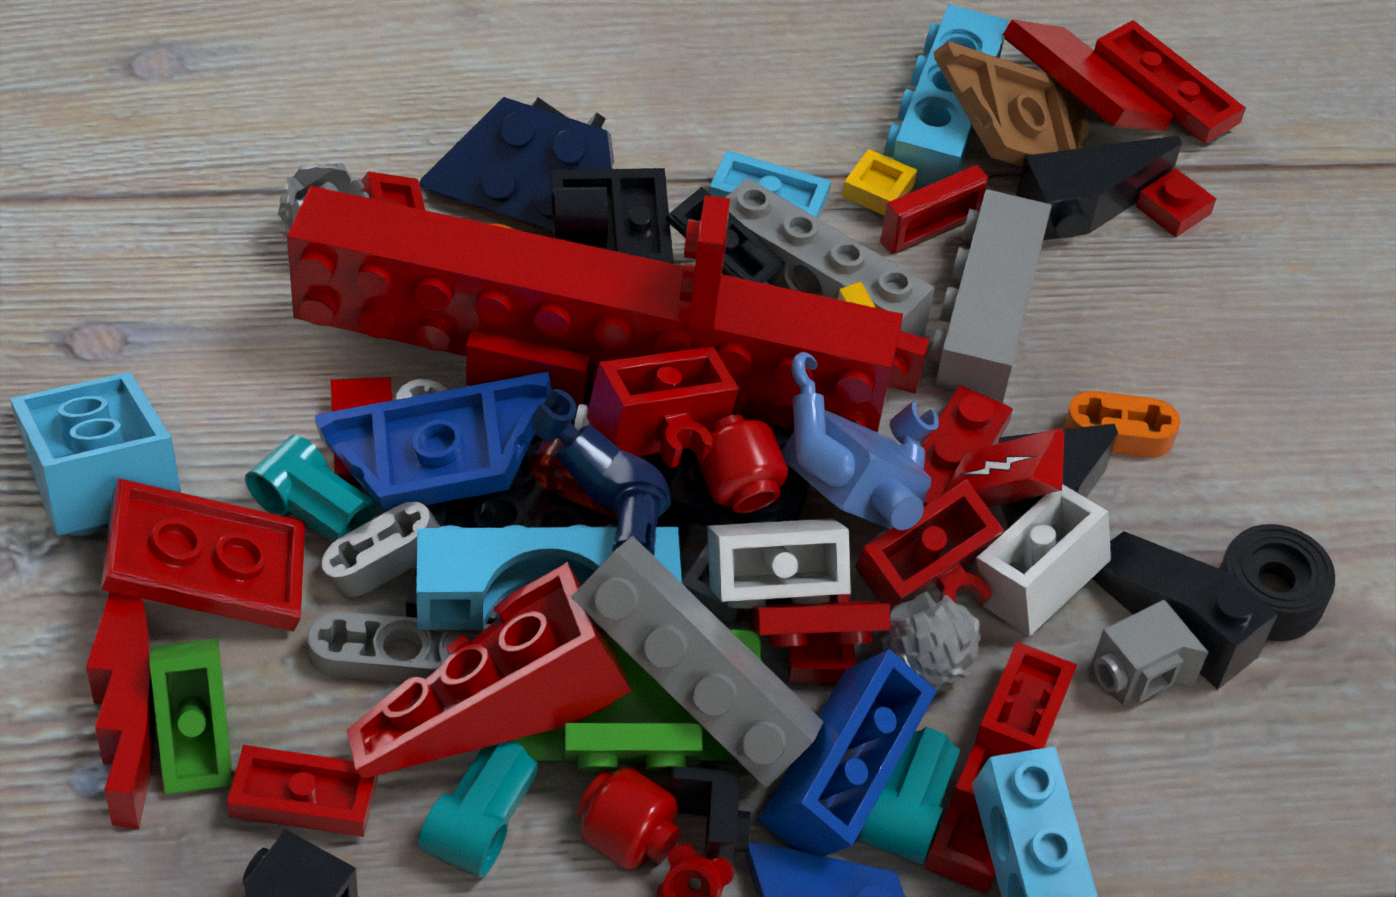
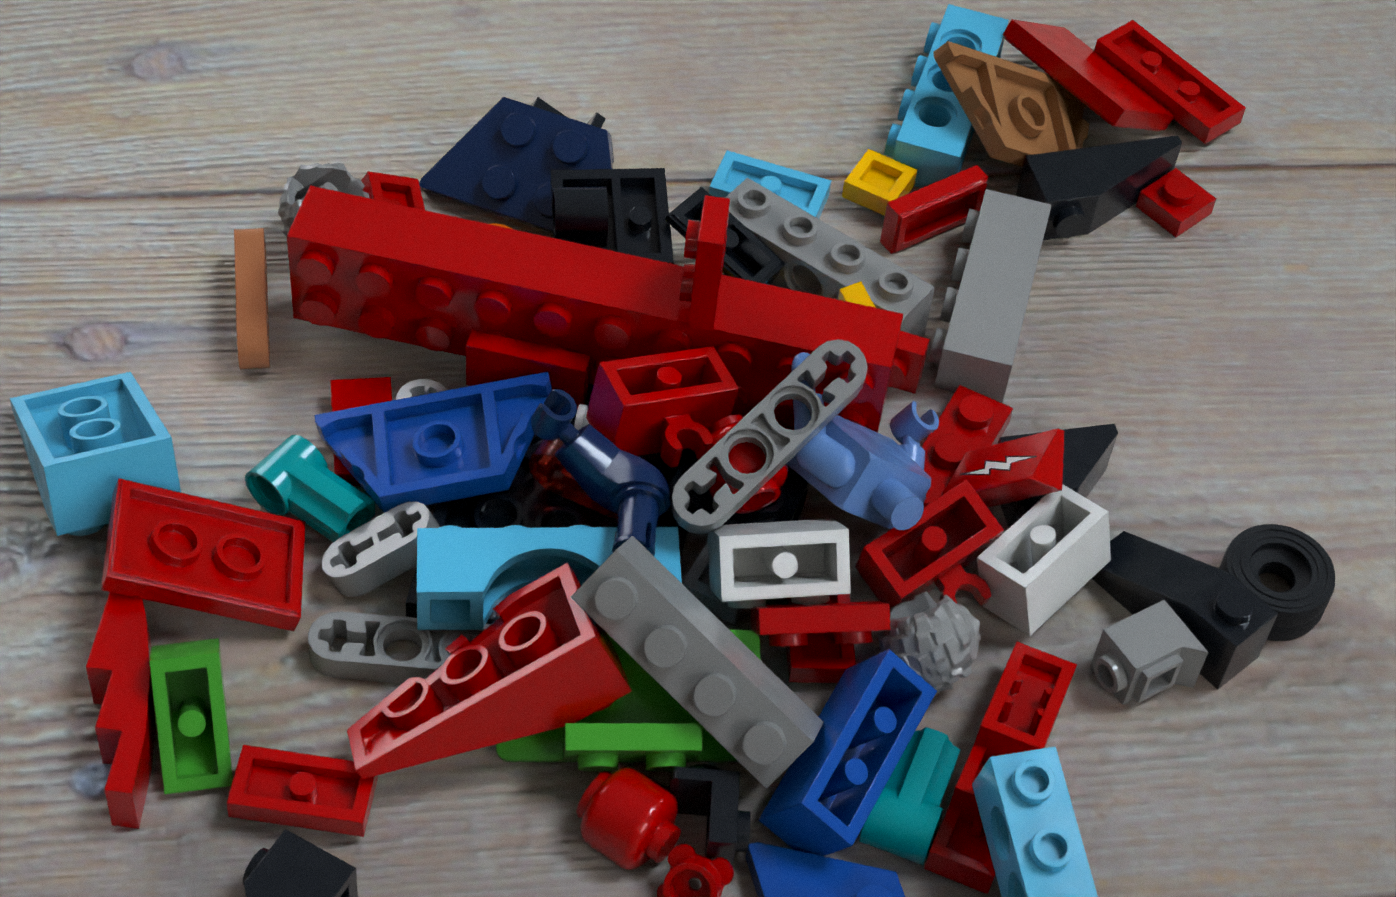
(251, 299): none -> nougat beam
(474, 820): teal piece -> none
(774, 440): none -> light grey beam
(1130, 418): orange beam -> none

